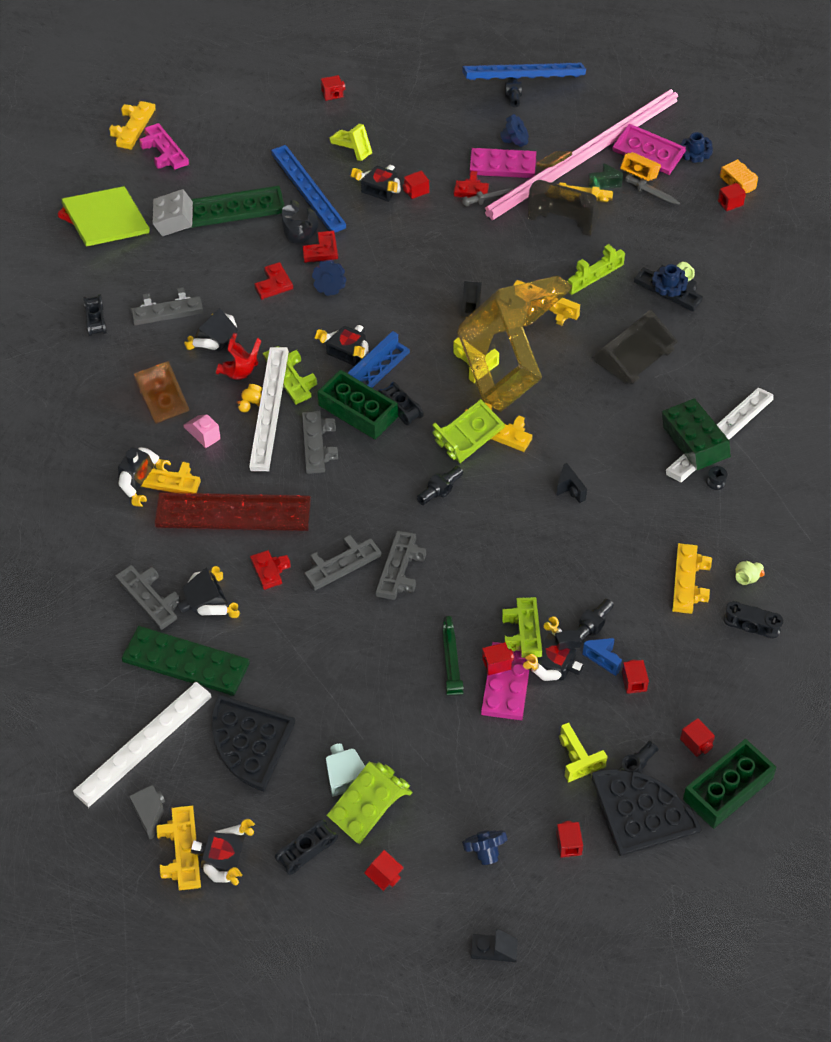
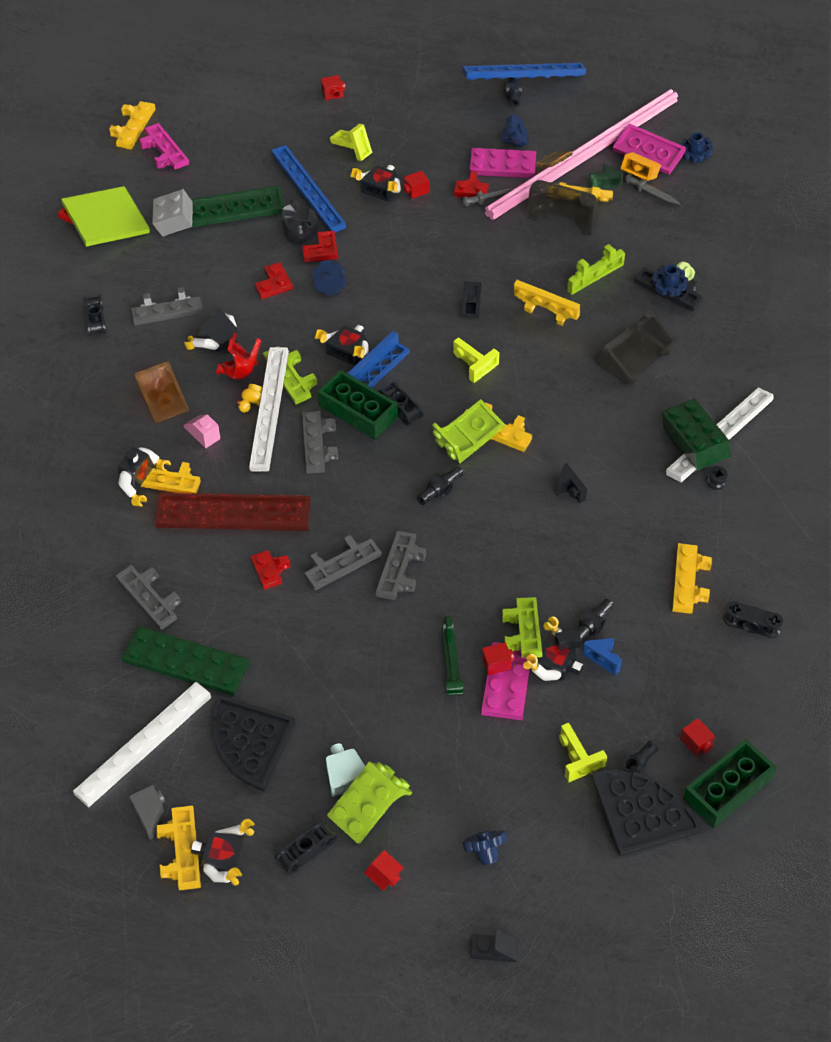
(206, 596): black torso -> none
(508, 311): clear yellow window -> none
(569, 839): red brick -> none
(635, 676): red brick -> none
(731, 196): red brick -> none
(738, 173): light orange brick -> none
(748, 572): yellowish green animal -> none

